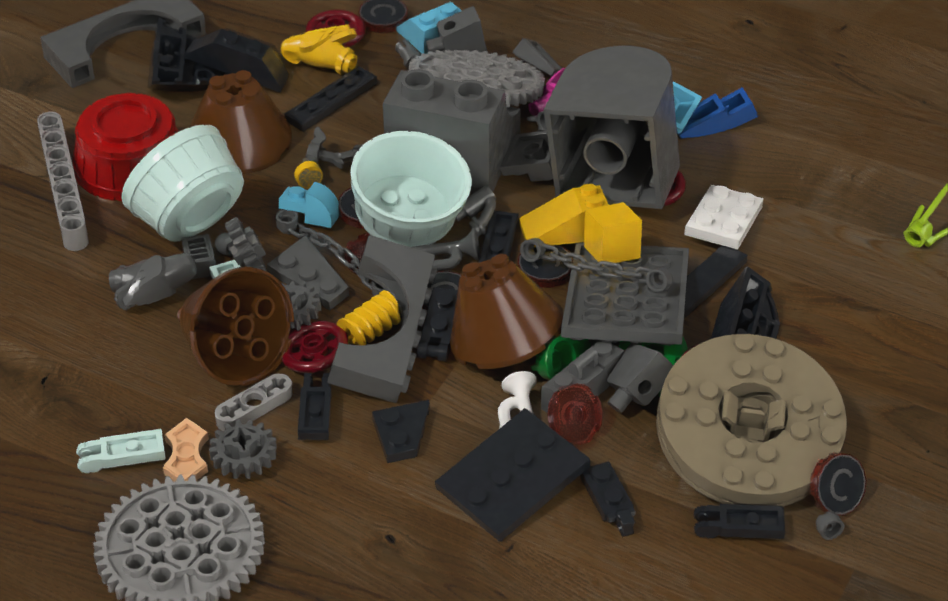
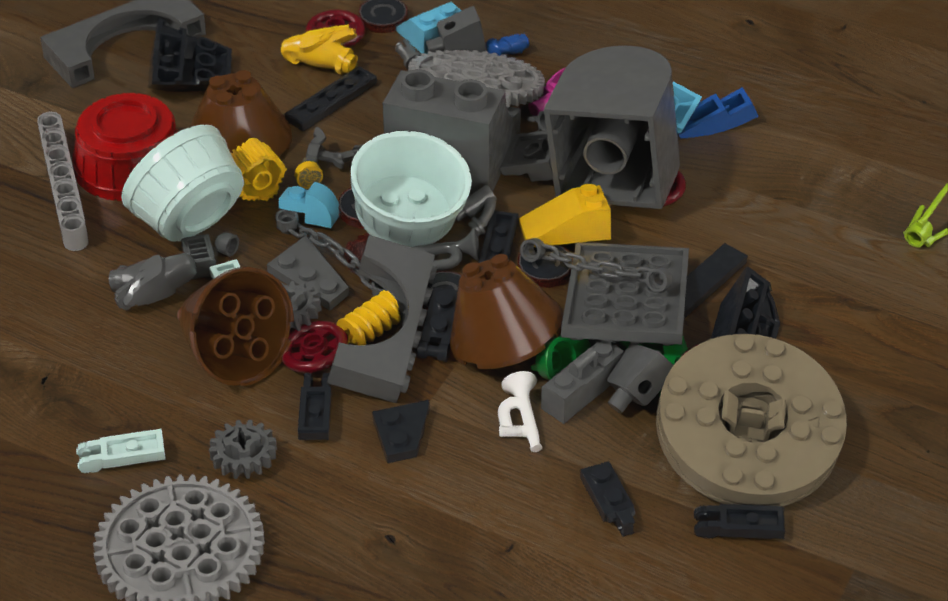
(186, 443): light nougat tile -> none
(235, 51): black wedge -> none
(244, 245): dark grey gear -> none
(259, 168): none -> yellow brick
(271, 391): light grey beam -> none
(508, 45): none -> blue arm
(512, 474): black plate -> none
(537, 56): dark grey slope -> none
(575, 413): clear red tile -> none
(613, 233): yellow head -> none
(724, 216): white plate -> none
(834, 530): dark grey hinge -> none
(838, 483): black tile -> none

